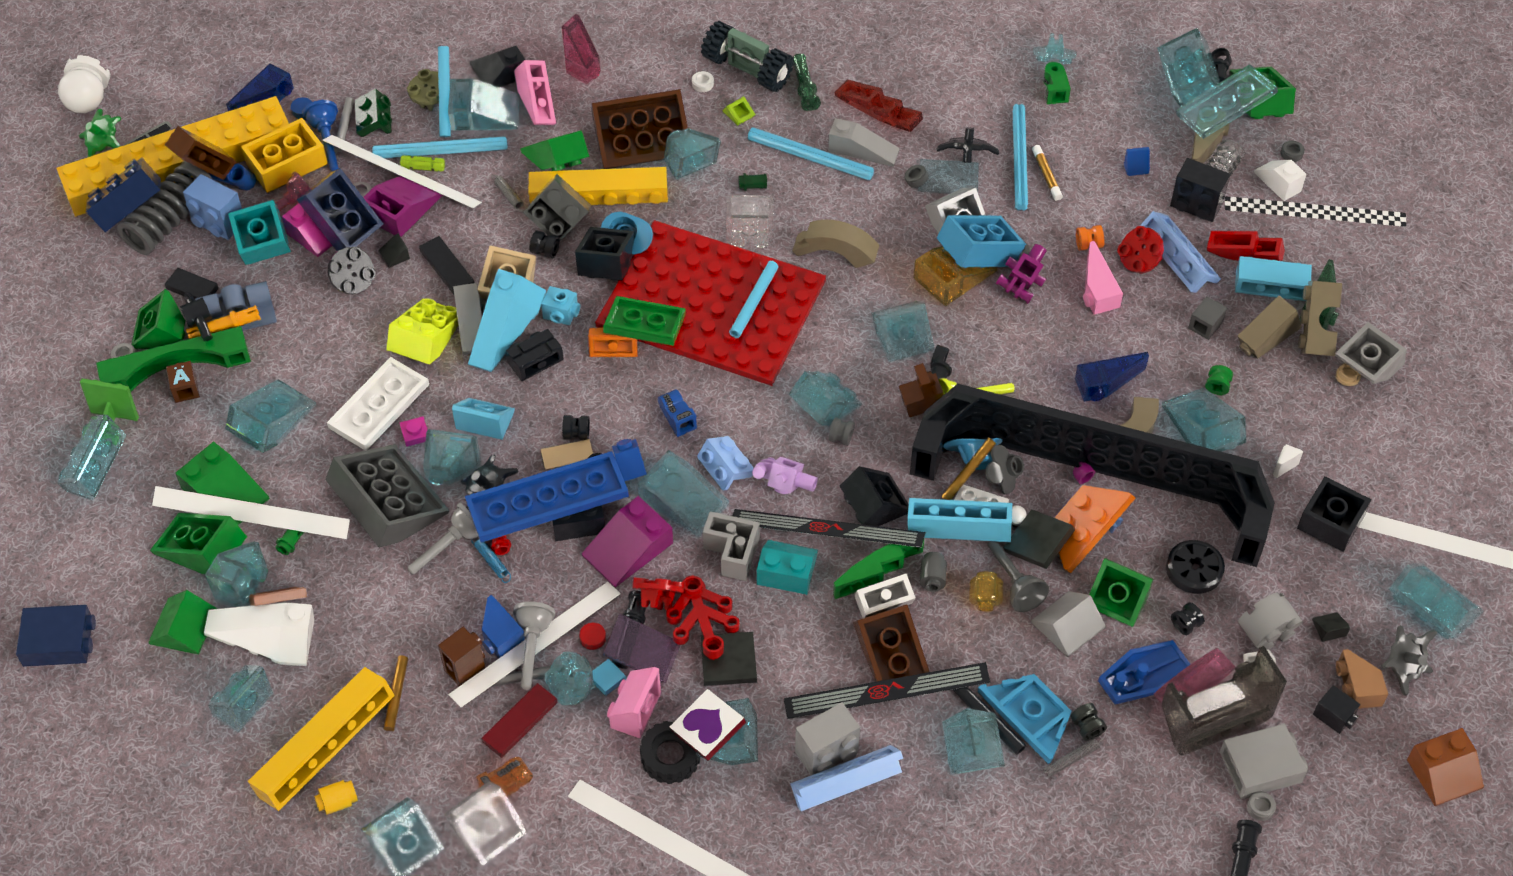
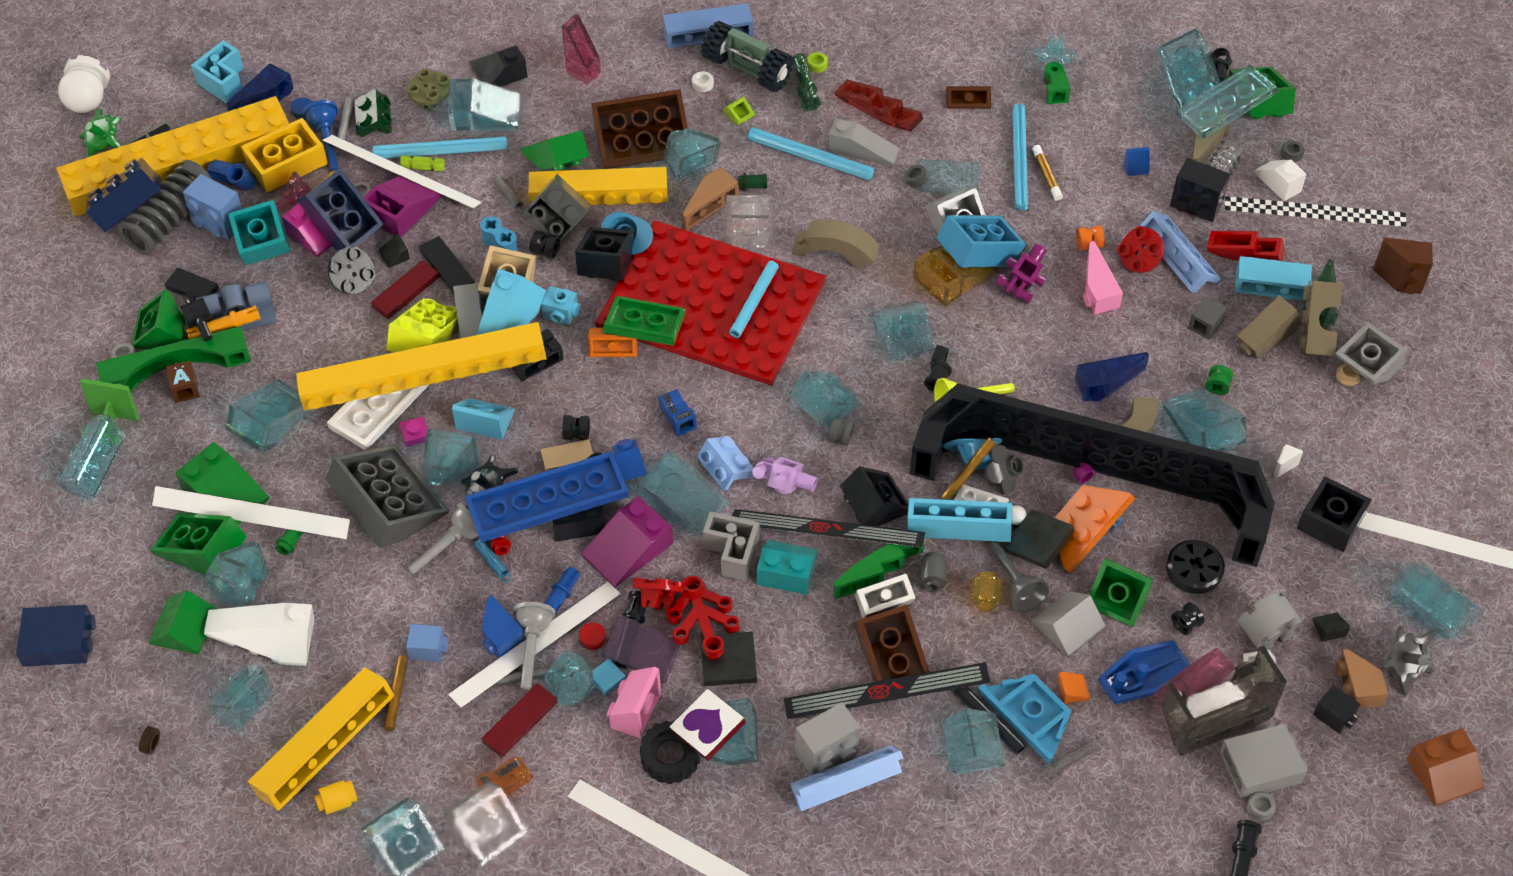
(149, 740): none -> dark brown tile
(200, 153): reddish brown brick -> none
(219, 71): none -> medium azure brick
(277, 596): tile -> none
(405, 289): none -> dark red tile
(420, 366): none -> yellow brick
(426, 643): none -> medium blue brick
(444, 90): medium azure piece -> none
(462, 655): reddish brown brick -> none
(496, 235): none -> dark azure axle
(535, 91): bright pink slope -> none
(561, 590): none -> blue axle
(691, 26): none -> medium blue brick
(709, 197): none -> medium nougat slope
(817, 62): none -> lime tile
(921, 393): reddish brown brick -> none
(968, 97): none -> reddish brown slope
(968, 145): black piece -> none
(1072, 687): none -> orange slope
(1088, 721): pearl dark grey wheel -> none
(1404, 264): none -> reddish brown slope

